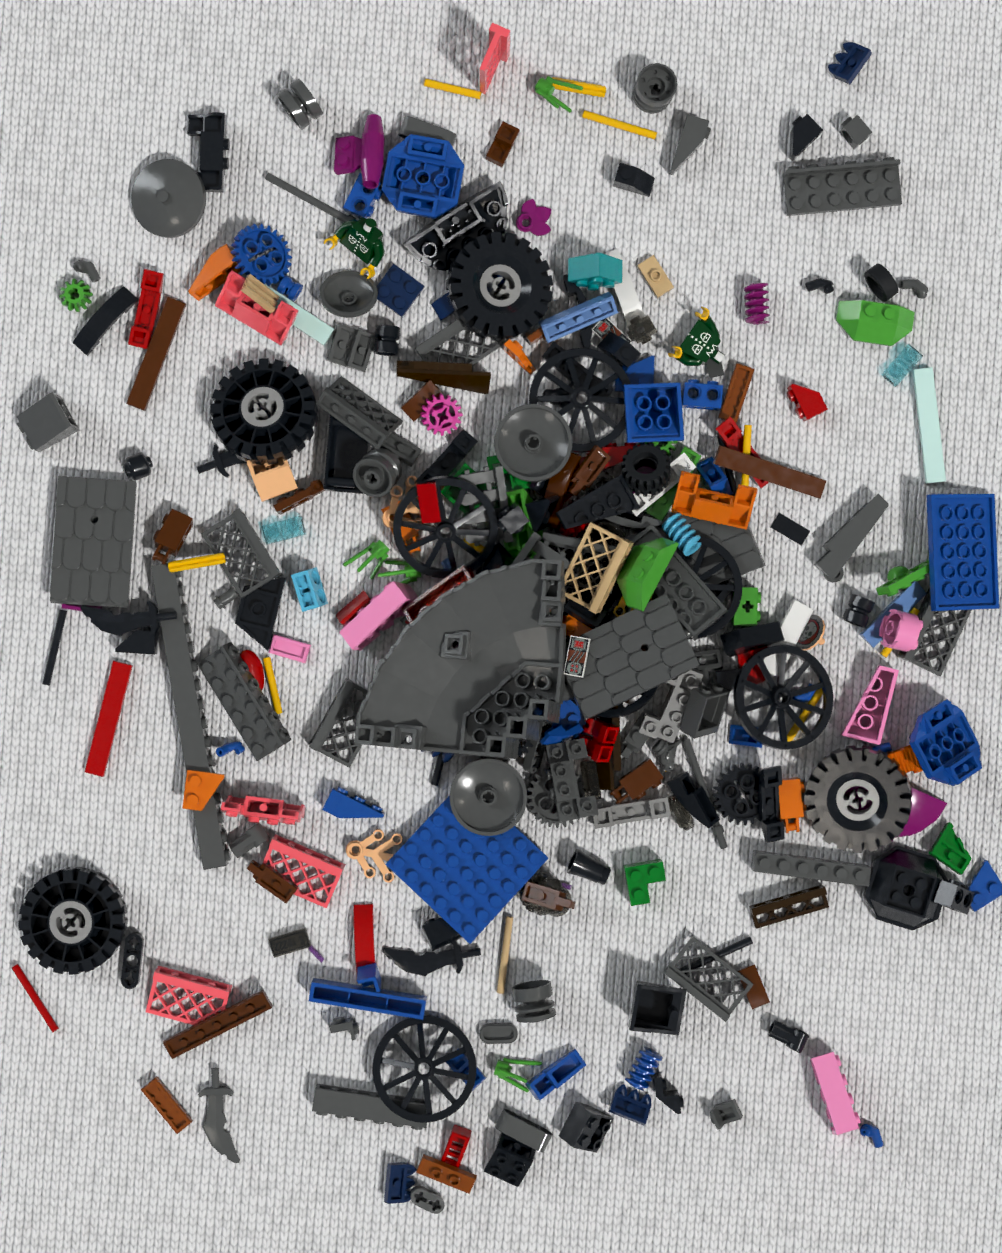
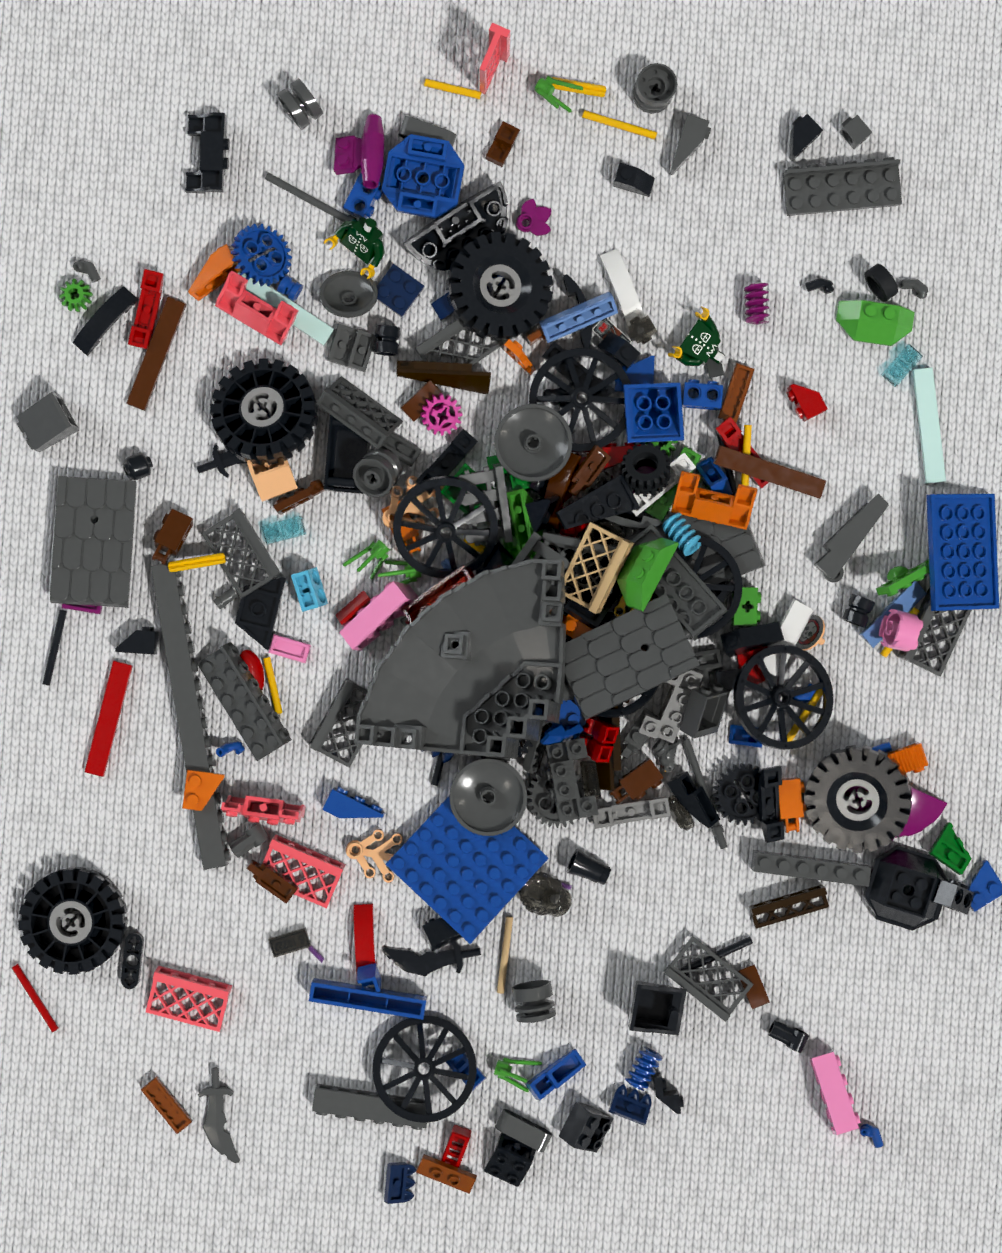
(126, 622): black sword -> none
(168, 198): dark grey dish -> none
(217, 1024): reddish brown tile -> none
(261, 292): tan tile -> none
(341, 1024): dark grey bracket -> none
(428, 502): red slope -> none
(428, 1195): dark grey beam -> none
(498, 1033): dark grey tile -> none
(512, 519): black brick -> none
(546, 897): reddish brown hinge -> none
(577, 656): tile -> none
(595, 271): teal brick -> none
(639, 875): green brick -> none
(655, 276): tan plate -> none
(725, 1113): dark grey bracket -> none
(790, 529): black sticker -> none
(850, 62): dark blue plate -> none
(871, 711): bright pink wedge -> none
(945, 744): blue piece -> none

